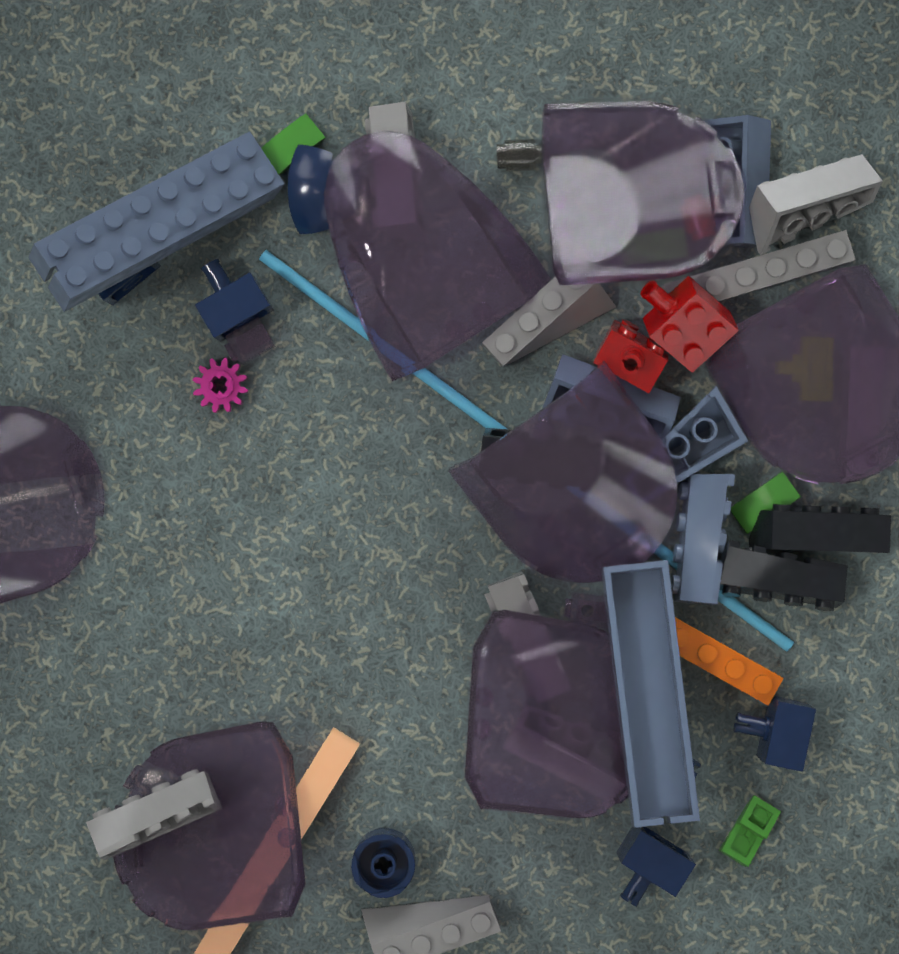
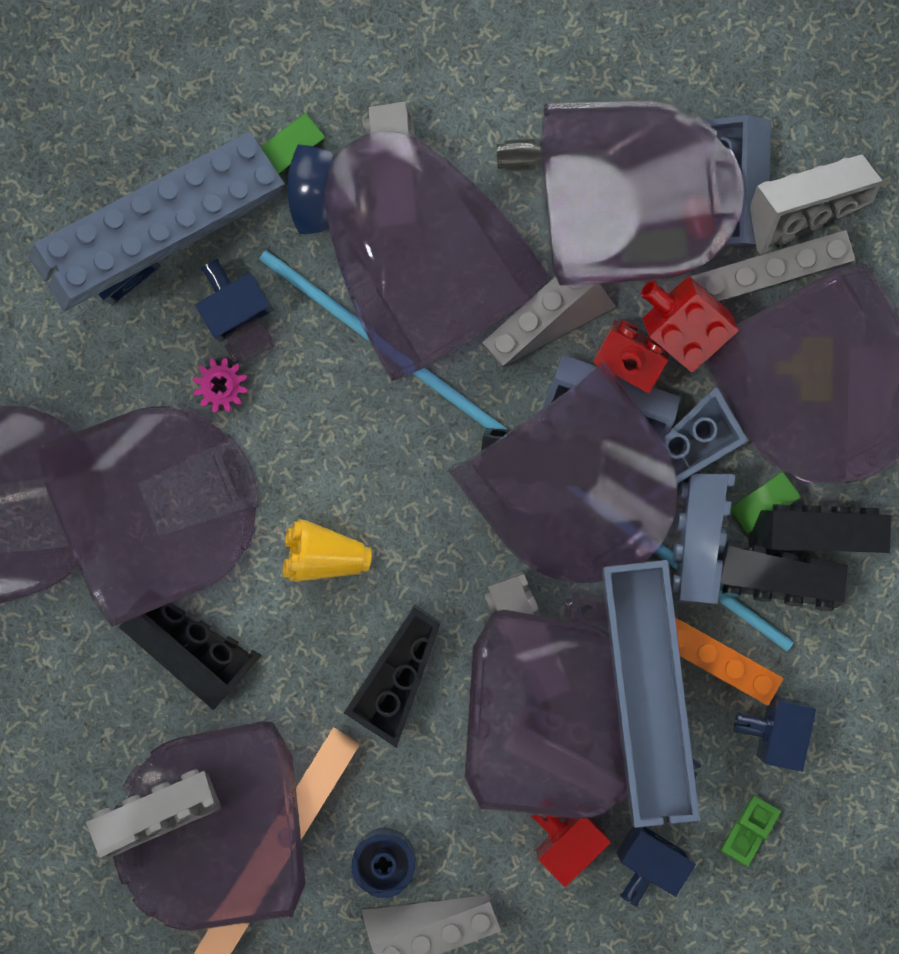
(150, 506): none -> clear purple windscreen
(191, 651): none -> black wedge
(322, 553): none -> yellow cone
(392, 683): none -> black wedge
(569, 845): none -> red brick

